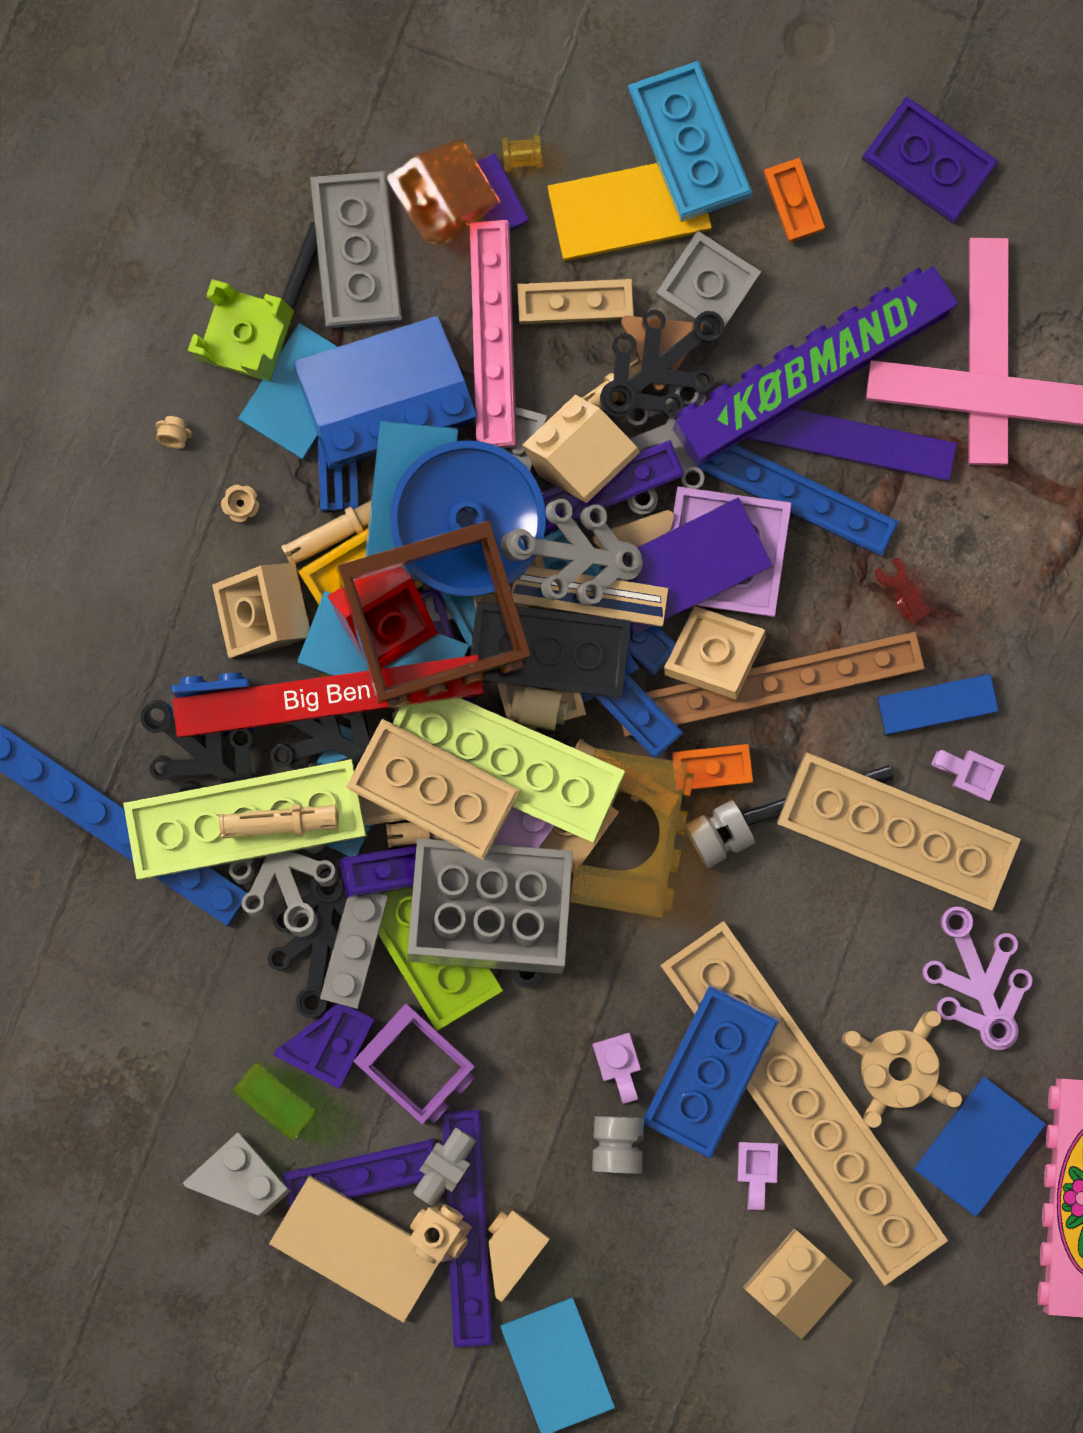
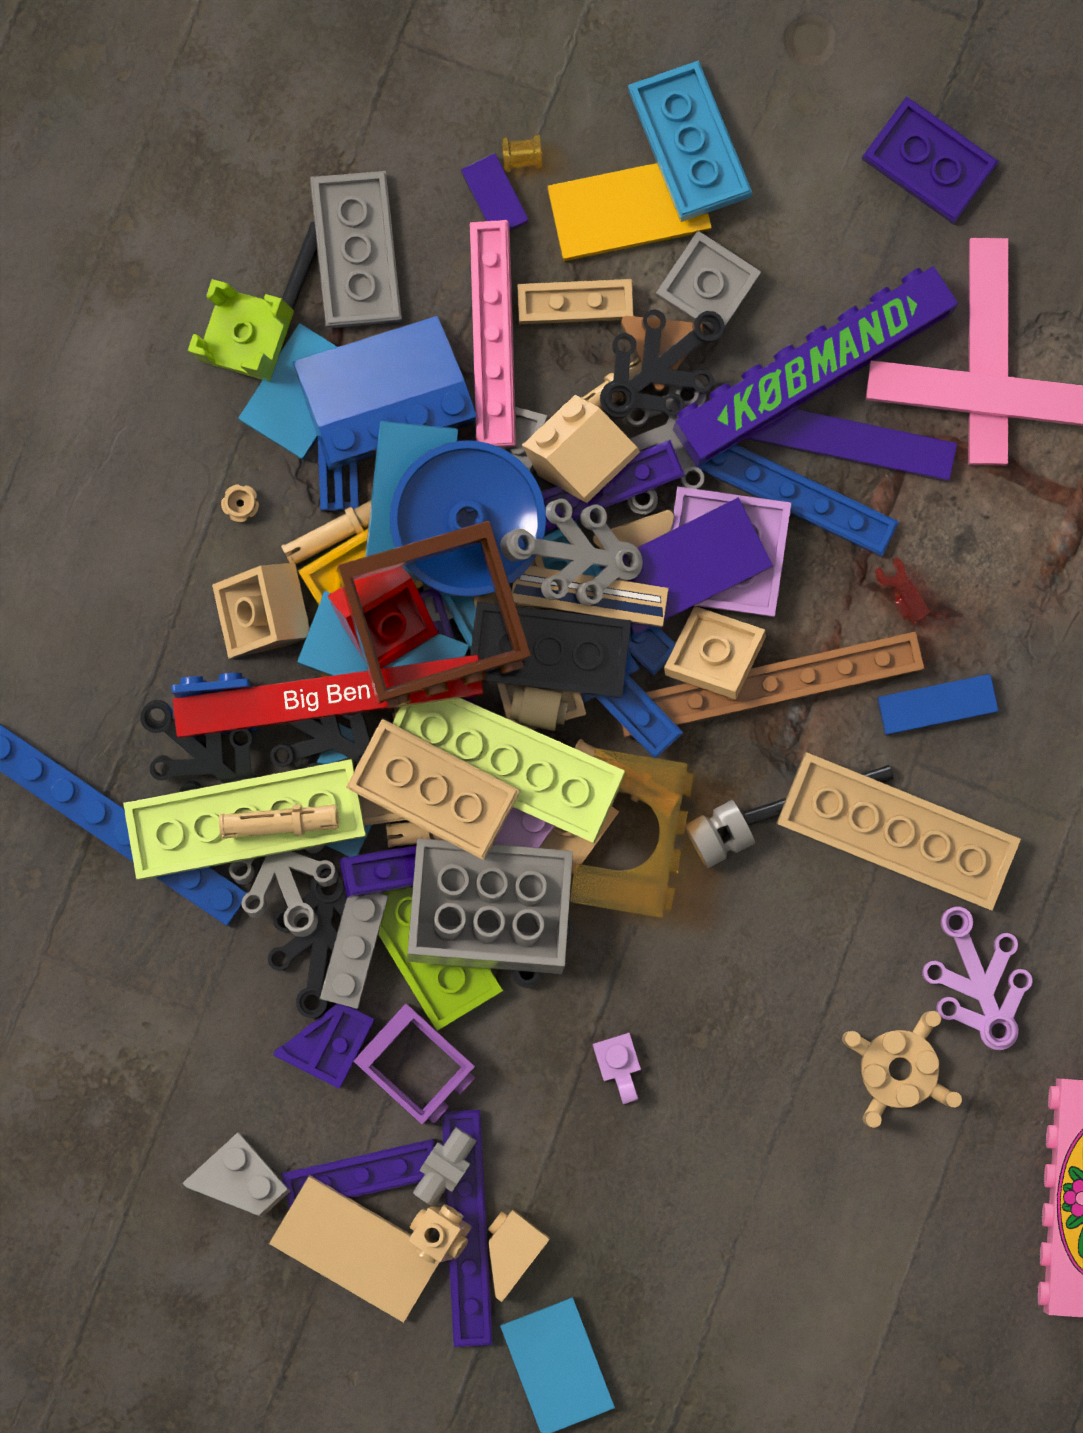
(173, 432): tan plate -> none
(275, 1101): clear neon green brick -> none
(443, 191): clear orange slope -> none
(618, 1144): light grey wheel -> none
(710, 1071): blue tile -> none
(717, 766): orange plate -> none
(757, 1166): lavender plate -> none
(794, 200): orange plate -> none
(797, 1283): tan slope -> none
(815, 1115): tan plate -> none
(973, 774): lavender plate -> none
(979, 1146): blue tile -> none

